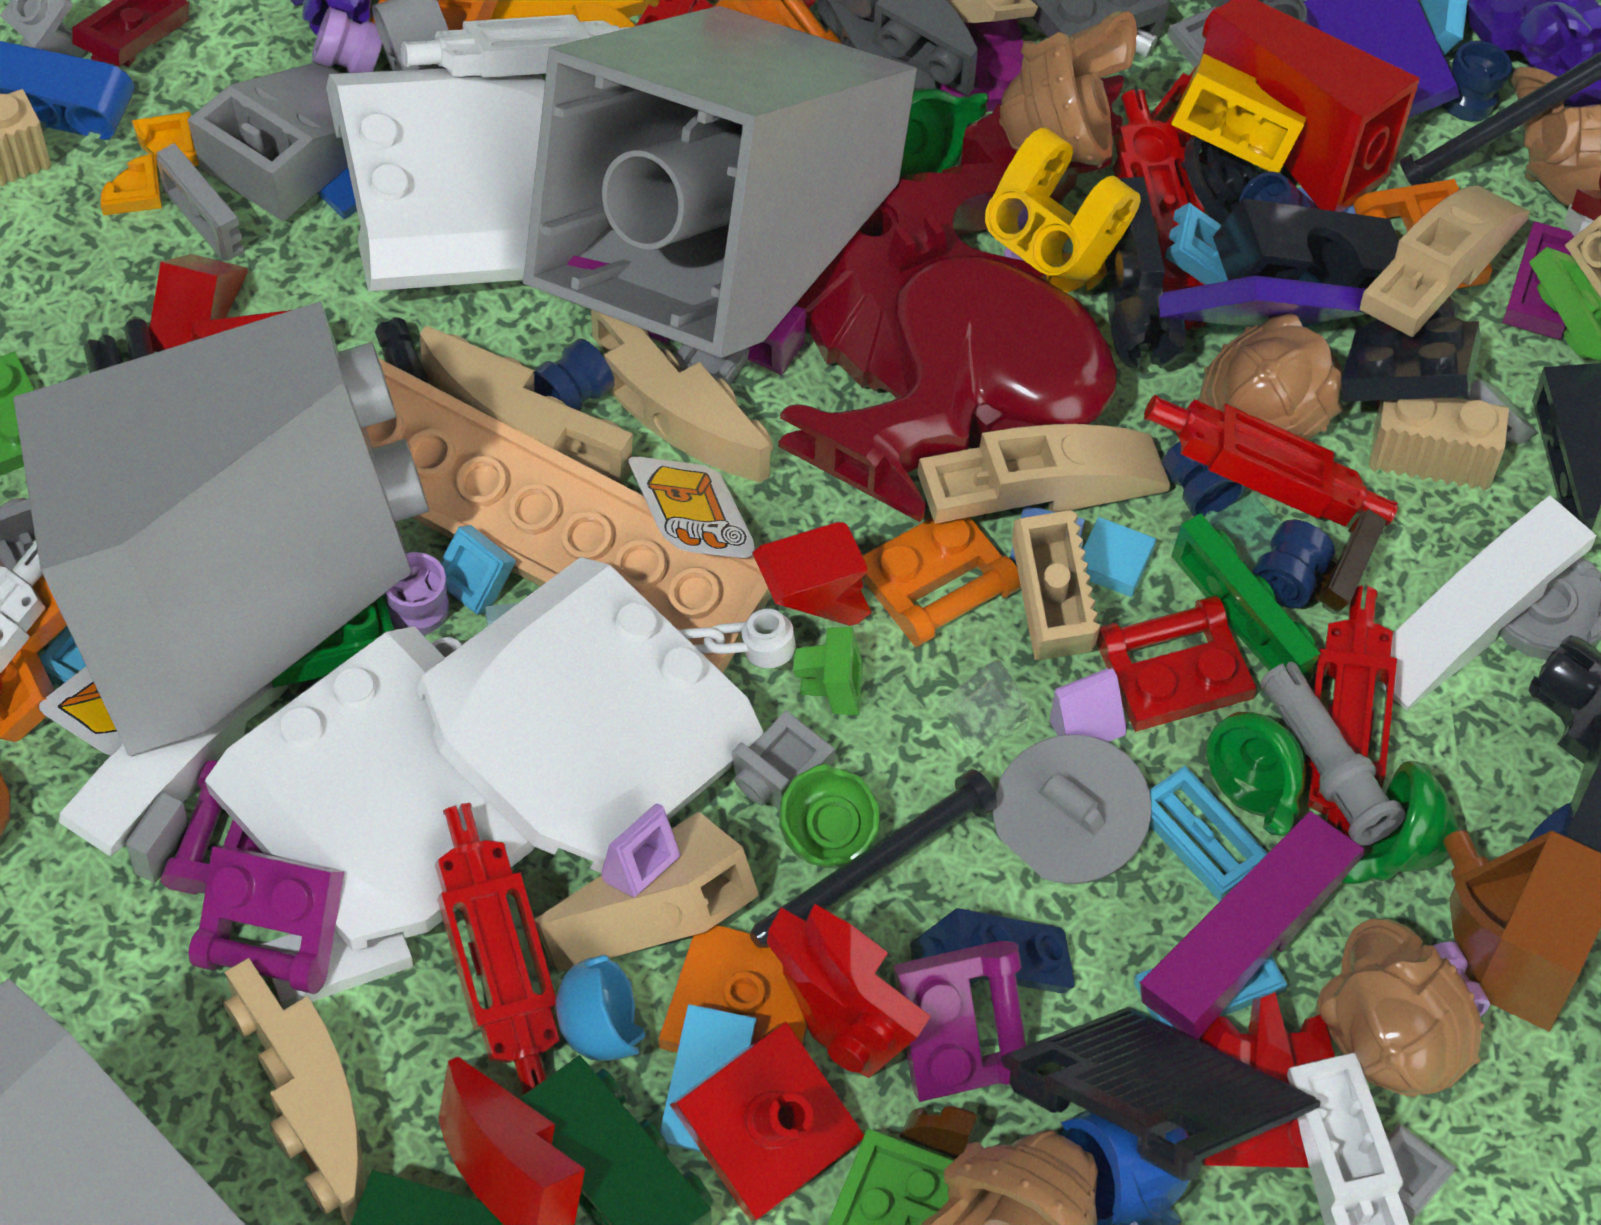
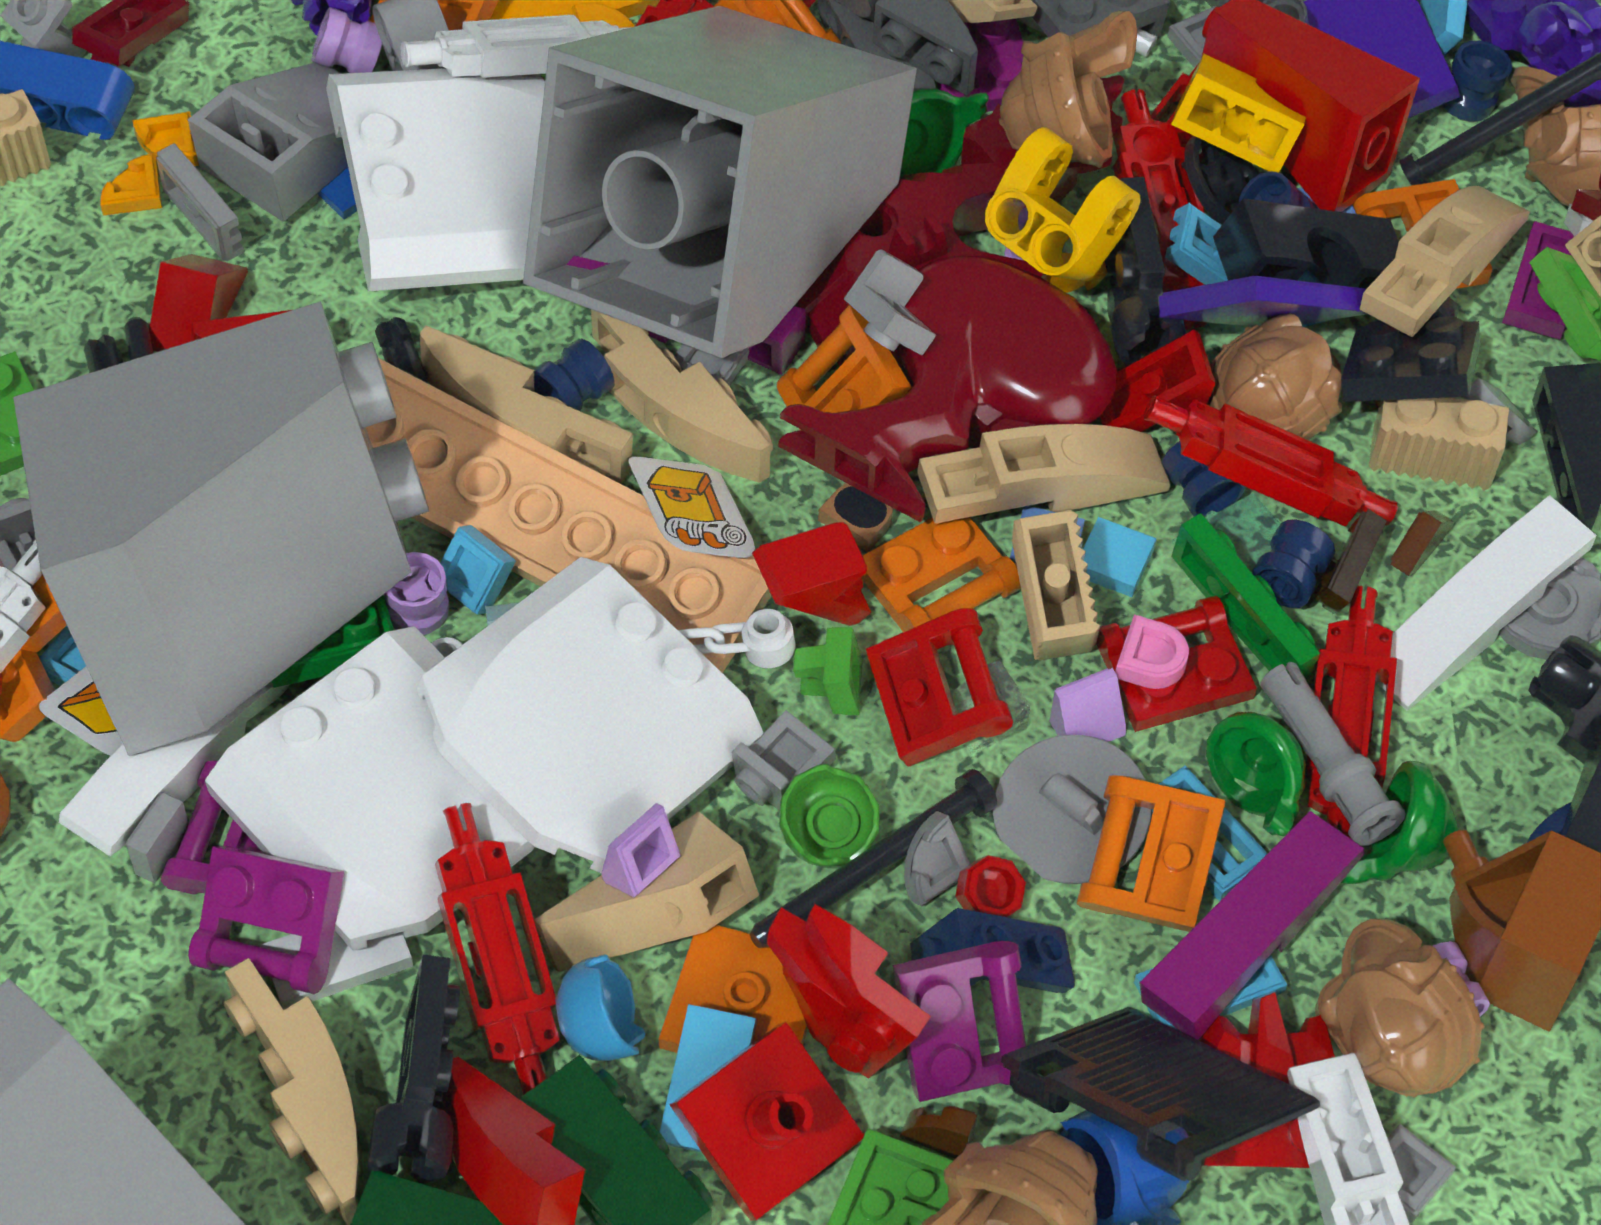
(415, 1122): none -> black plate
(862, 381): none -> orange plate
(863, 514): none -> tile
(881, 299): none -> light grey bracket
(918, 693): none -> red plate
(933, 859): none -> light grey tile
(991, 887): none -> red tile
(1152, 654): none -> bright pink tile
(1173, 858): none -> orange plate
(1174, 373): none -> red slope
(1420, 541): none -> reddish brown tile

